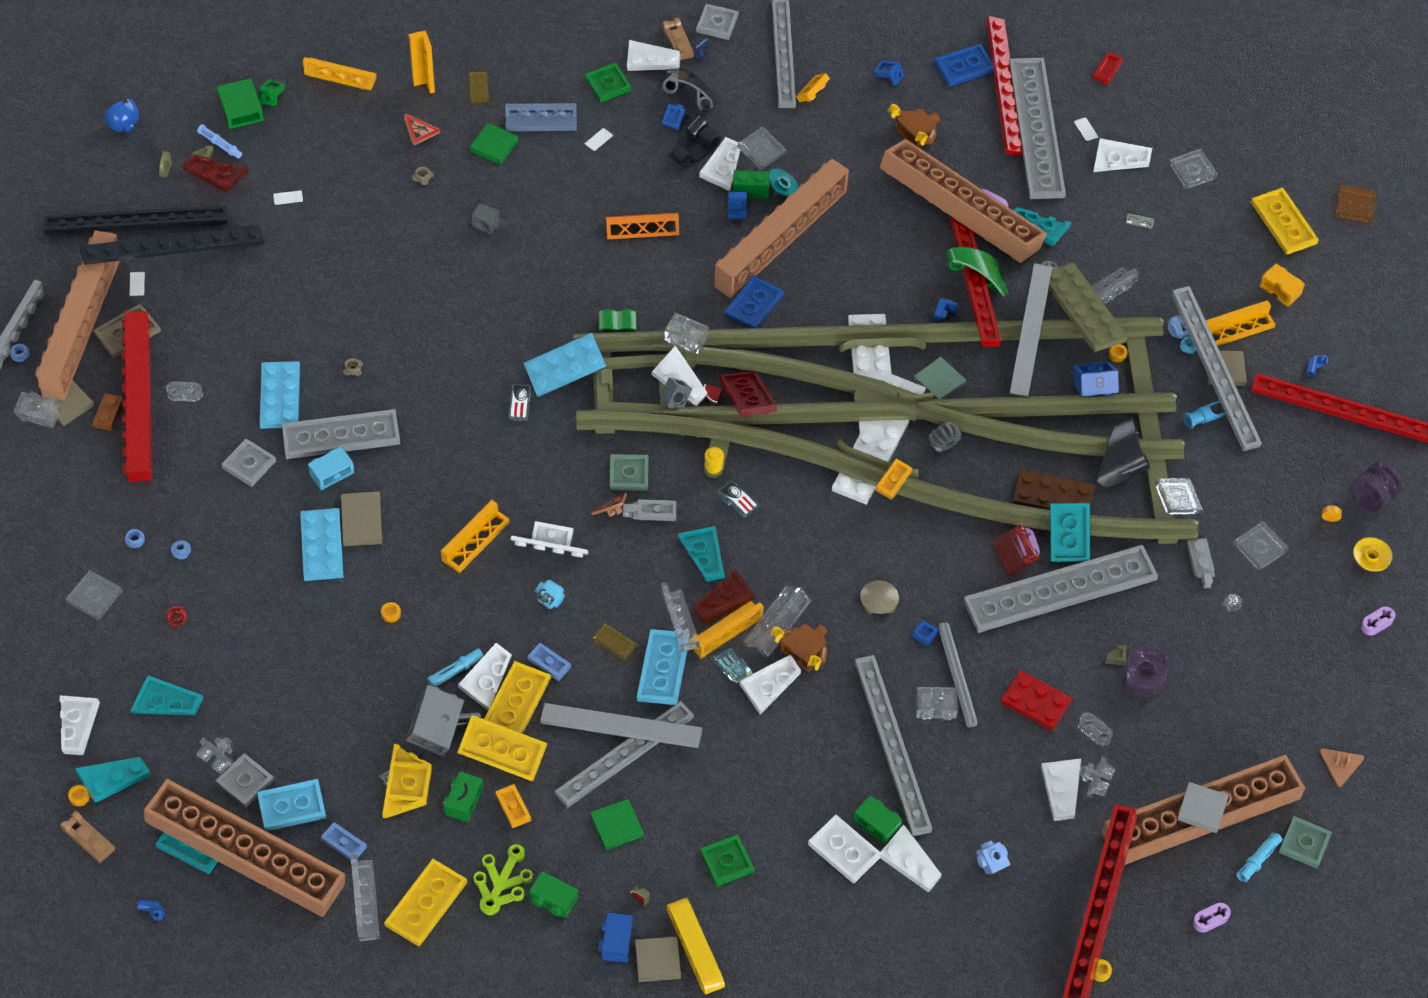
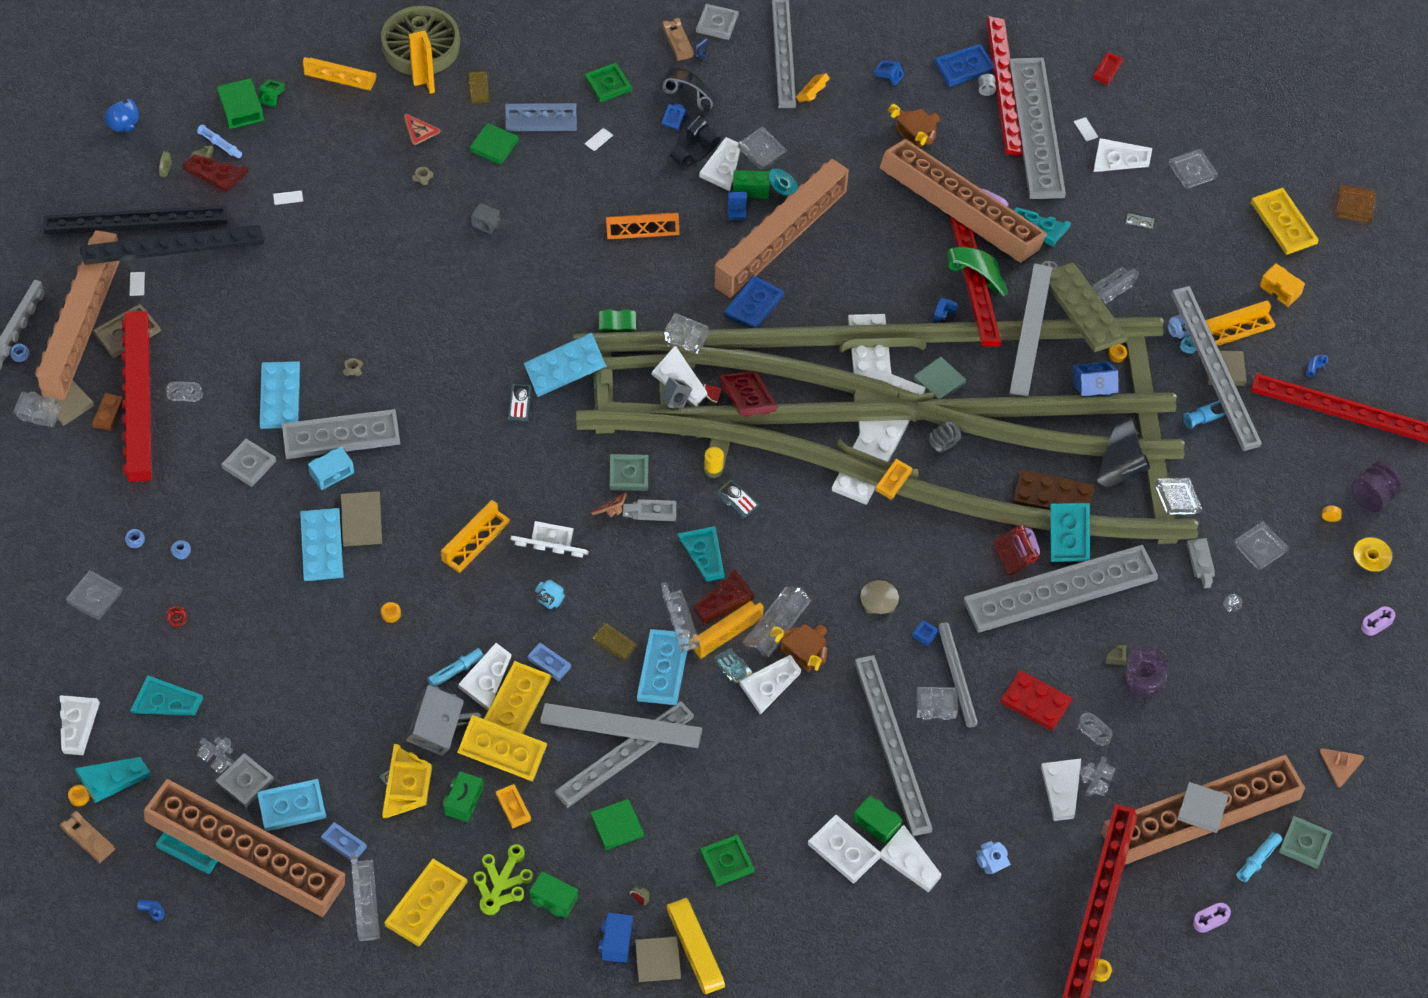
(418, 15): none -> olive piece
(651, 57): white wing -> none
(987, 84): none -> light grey wheel

